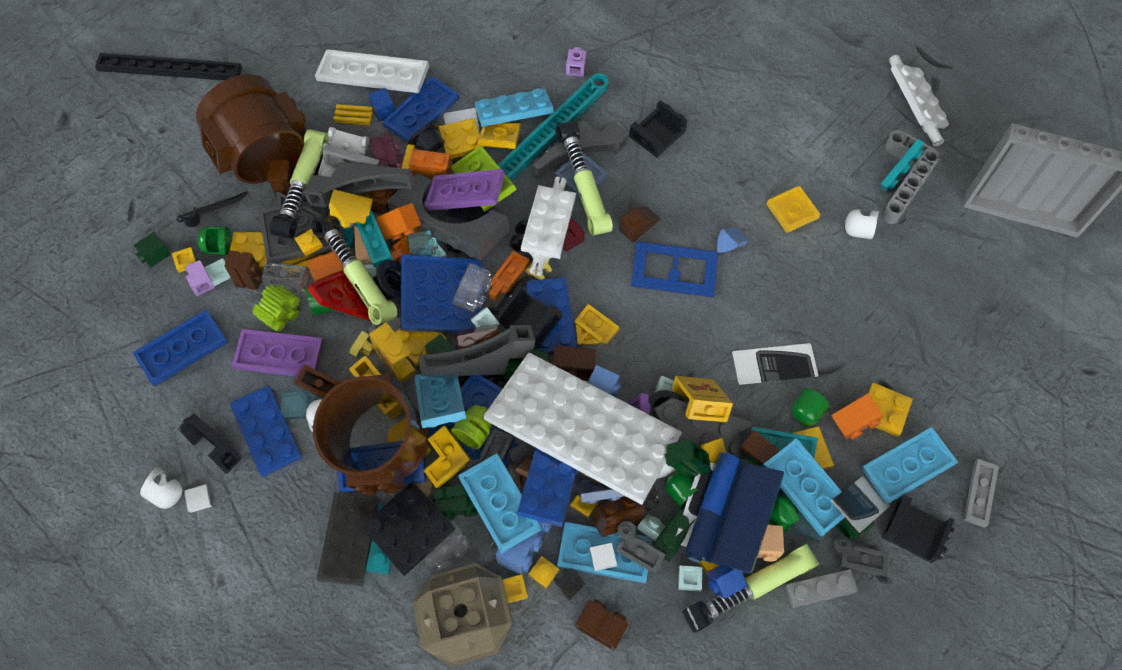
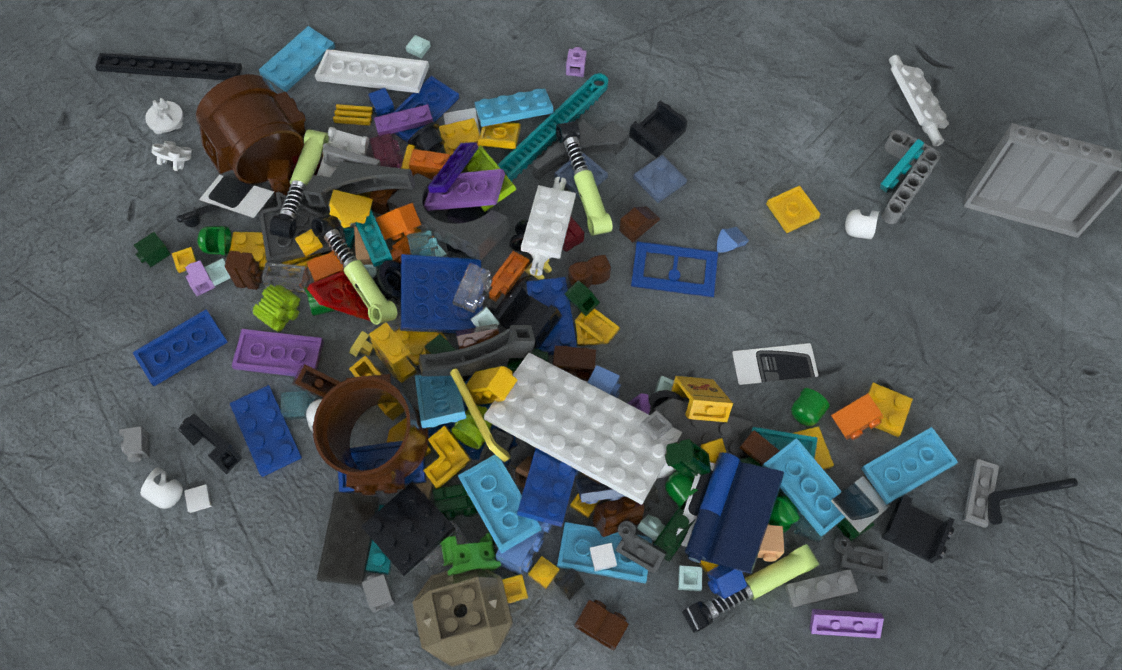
(135, 443): none -> light grey brick
(164, 116): none -> white plate
(171, 152): none -> white plate
(236, 196): none -> sticker
(296, 58): none -> medium azure plate
(378, 592): none -> light grey brick
(403, 120): none -> medium lavender plate
(418, 46): none -> light aqua plate
(453, 167): none -> dark purple tile
(469, 556): none -> bright green piece
(485, 432): none -> light yellow piece
(491, 385): none -> yellow brick
(582, 298): none -> dark green brick
(590, 273): none -> reddish brown brick
(656, 425): none -> light grey tile
(660, 178): none -> sand blue plate
(846, 623): none -> medium lavender plate
(994, 498): none -> black piece

